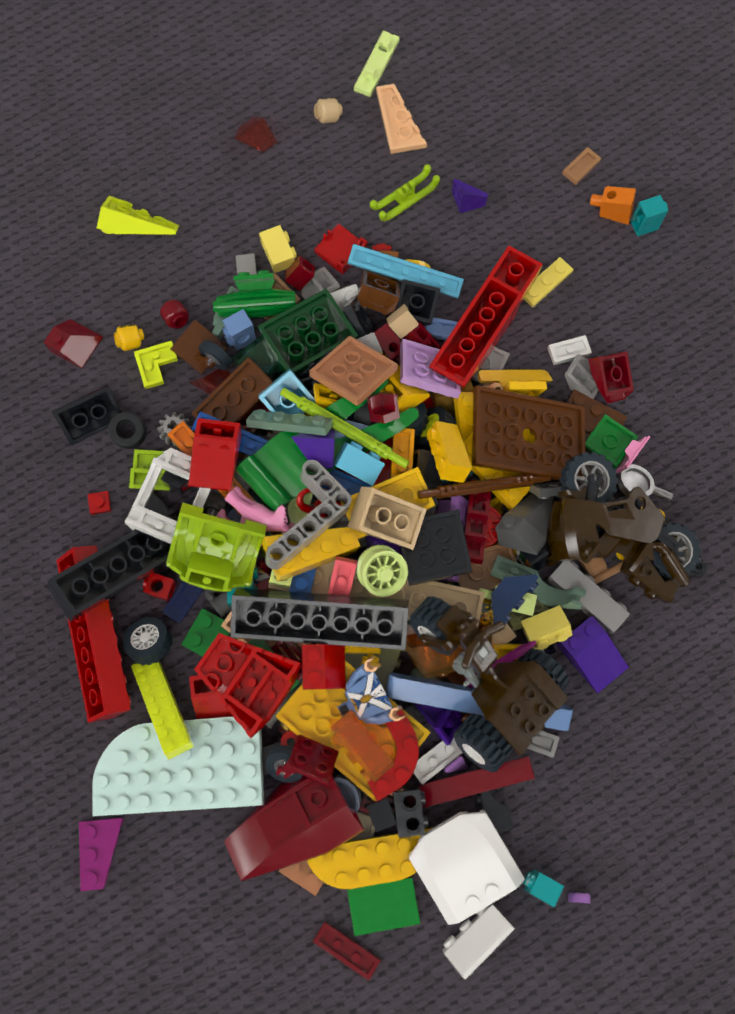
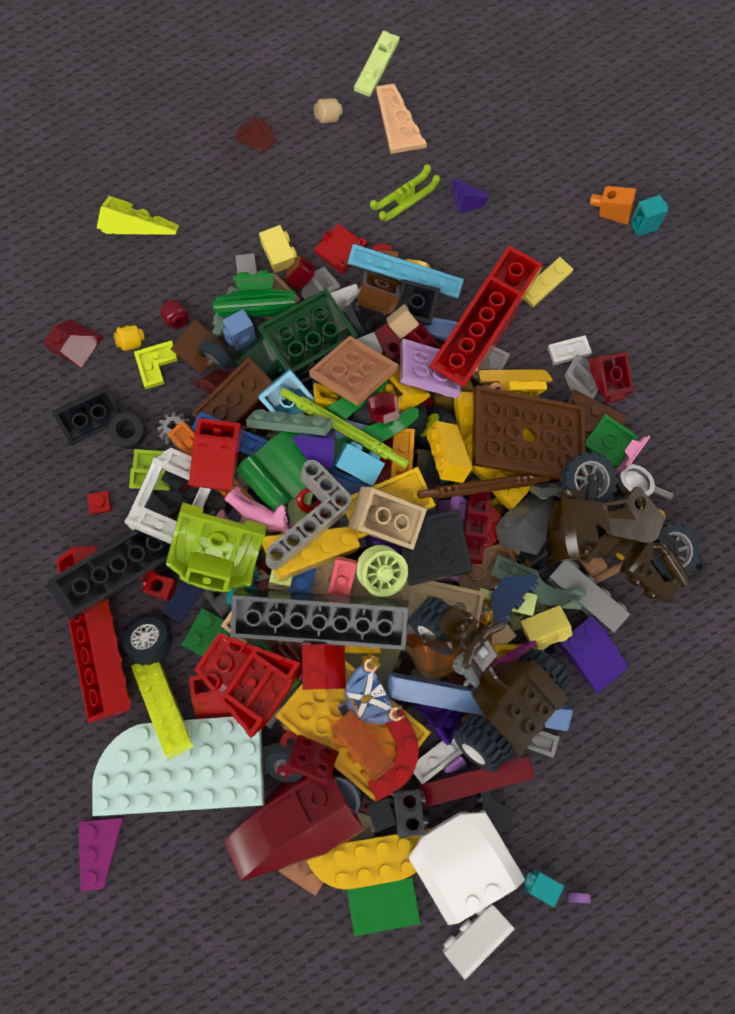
(346, 950): dark red tile -> none
(581, 166): medium nougat tile -> none

